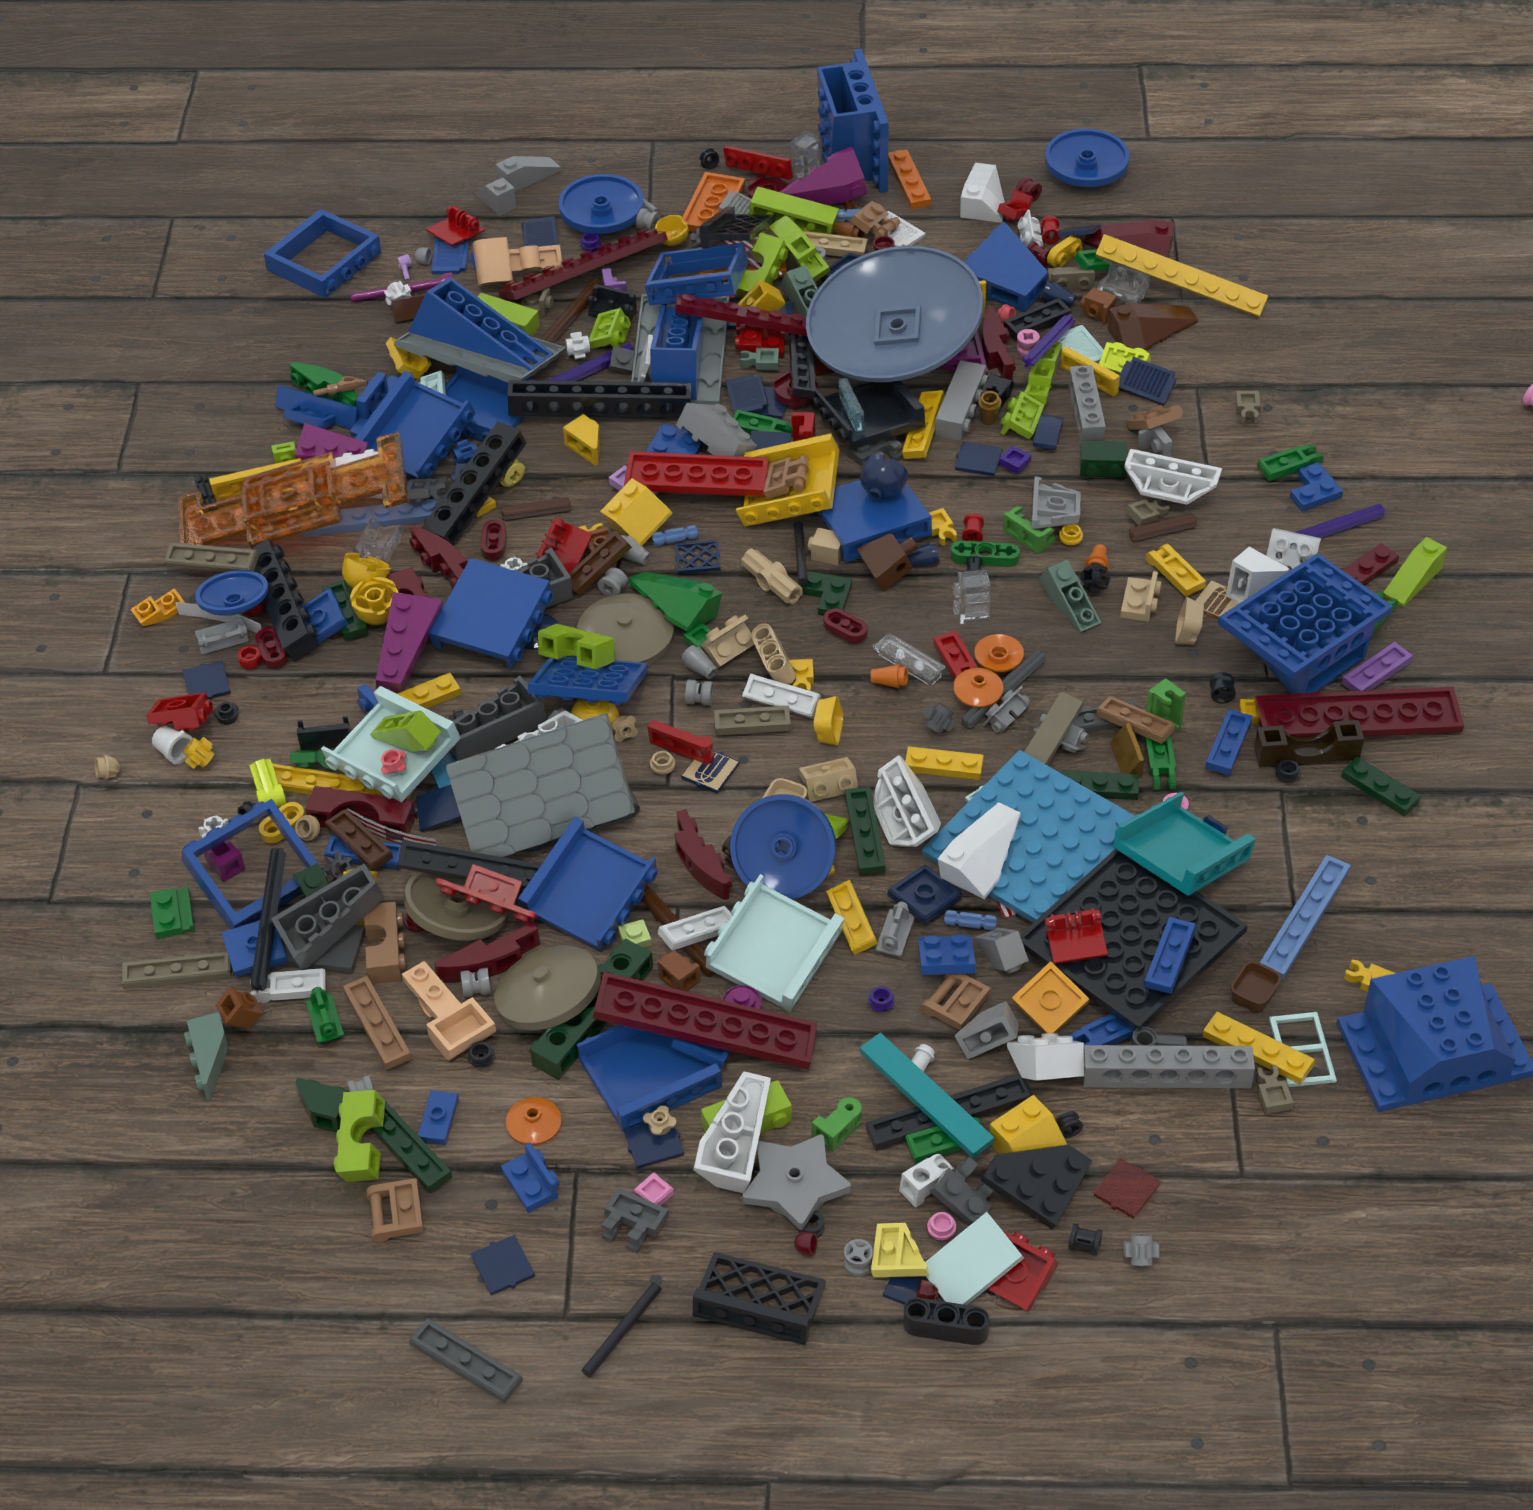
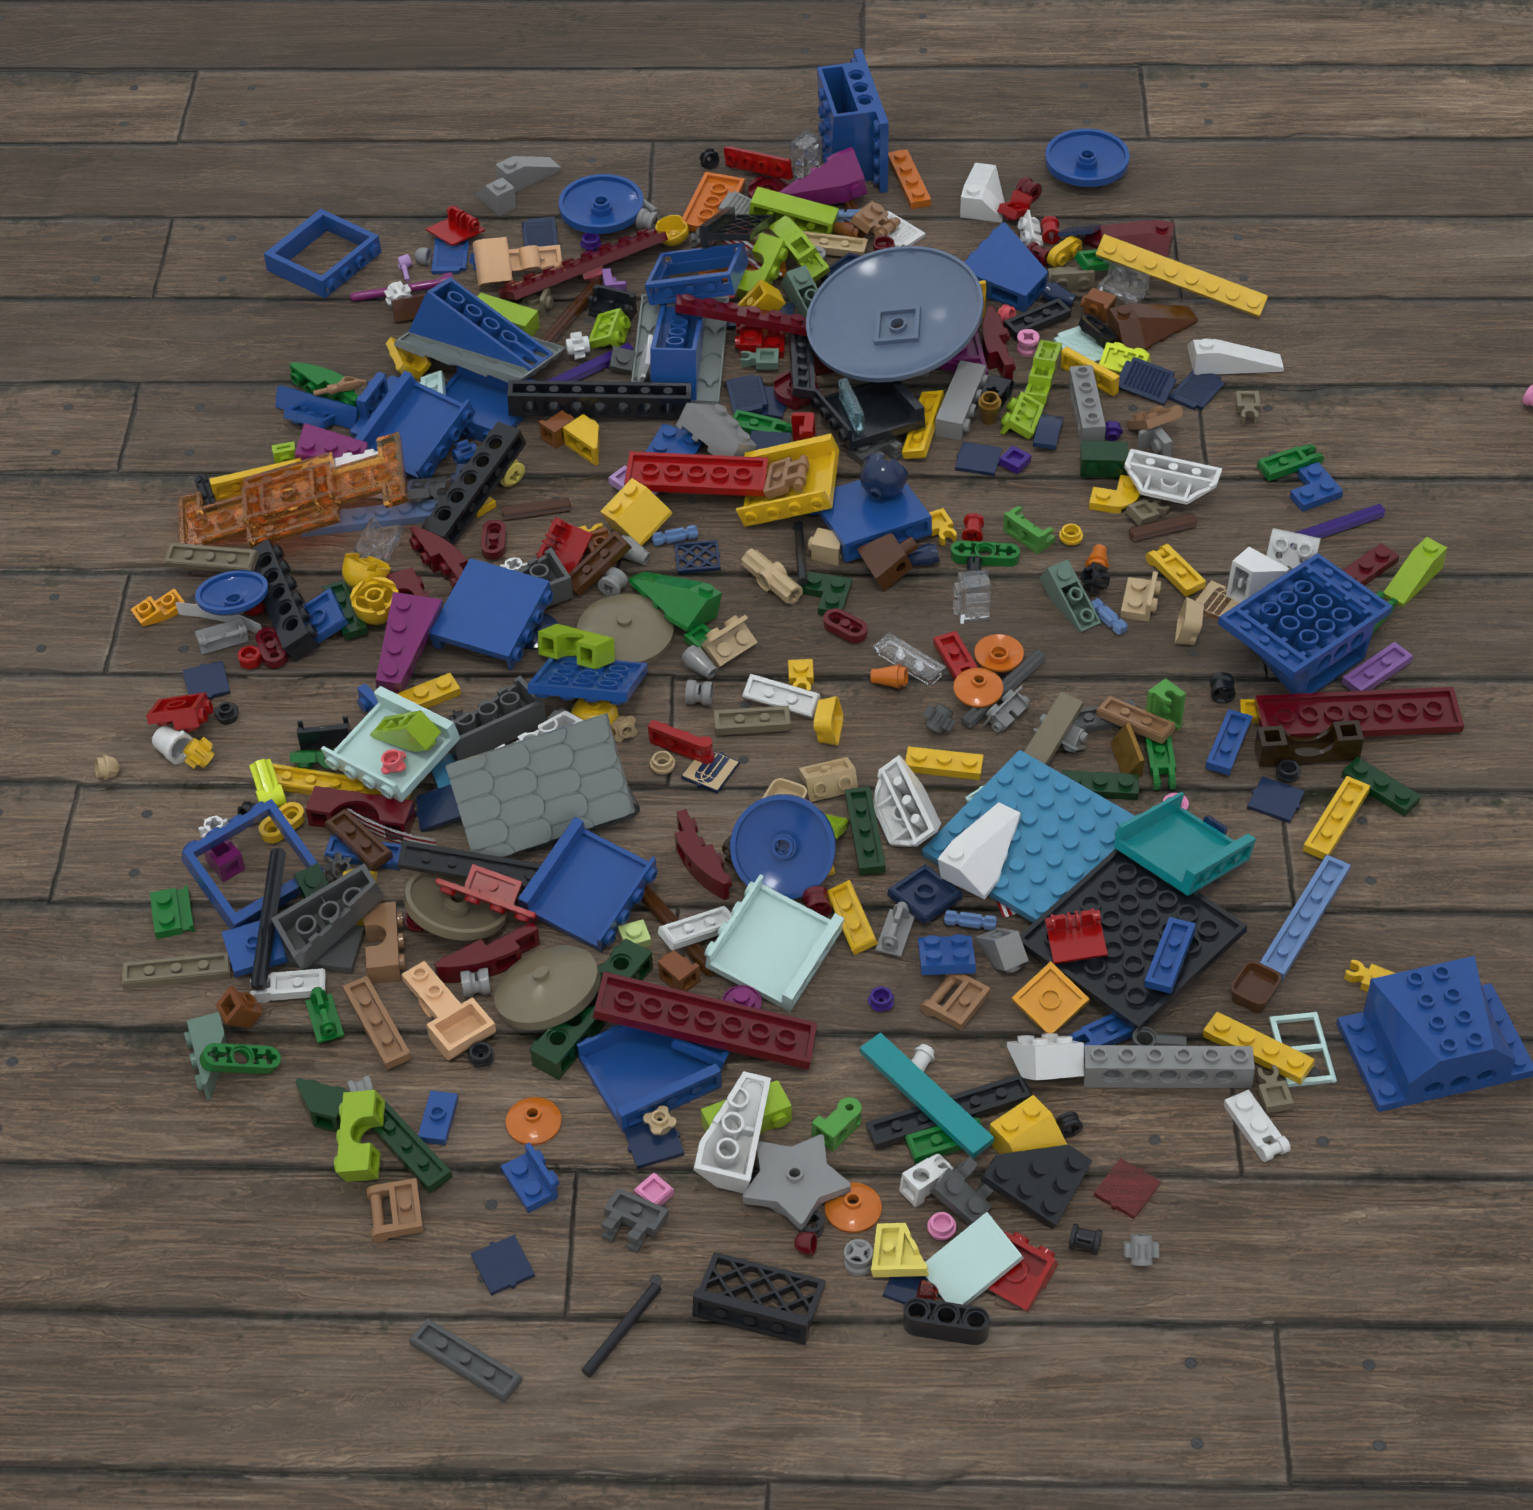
(228, 1063): none -> green beam
(302, 825): tan plate -> none
(552, 429): none -> dark orange brick
(595, 273): none -> coral plate
(773, 654): tan beam -> none
(817, 900): none -> dark red wheel
(854, 1217): none -> orange dish
(988, 1030): light grey slope -> none
(1048, 340): dark purple axle -> none
(1054, 505): light grey wing -> none
(1097, 329): none -> black plate
(1109, 617): none -> medium blue axle
(1113, 431): none -> dark purple plate
(1114, 500): none -> yellow plate
(1197, 390): none -> dark blue window
(1230, 358): none -> white wedge
(1256, 1126): none -> white plate
(1276, 799): none -> dark blue piece
(1336, 818): none -> yellow plate

